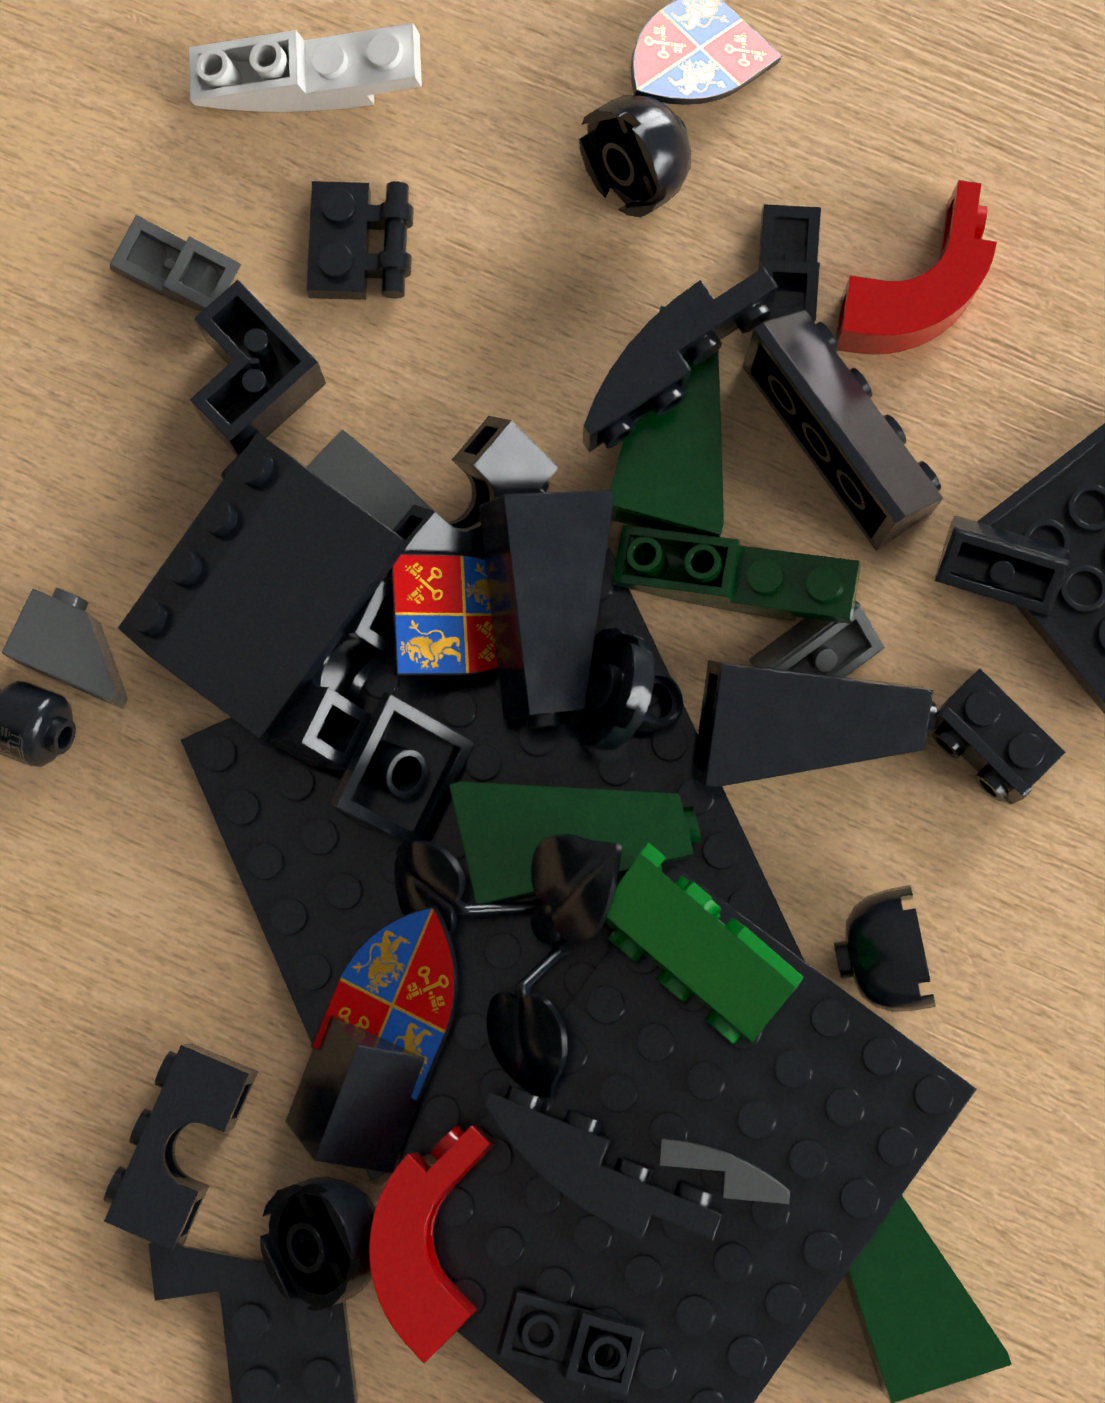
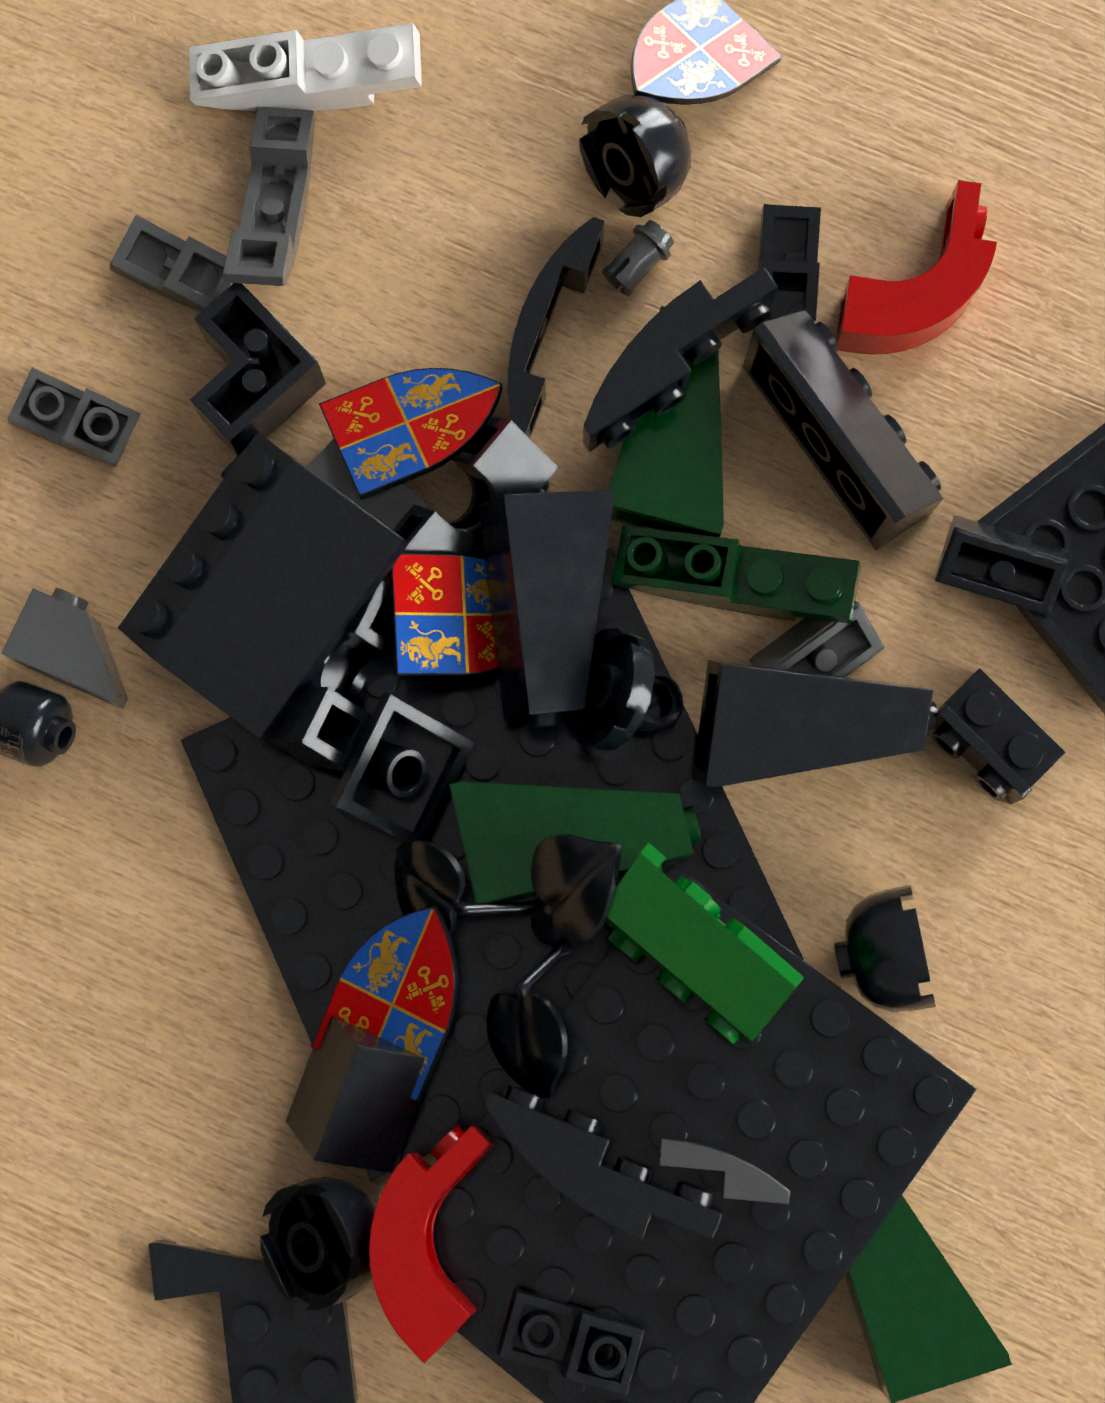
(73, 417): none -> dark grey slope
(153, 1193): black arch -> none
(274, 198): none -> dark grey slope
(340, 240): black plate -> none
(408, 424): none -> shield
(568, 268): none -> black slope
(639, 256): none -> dark grey pin

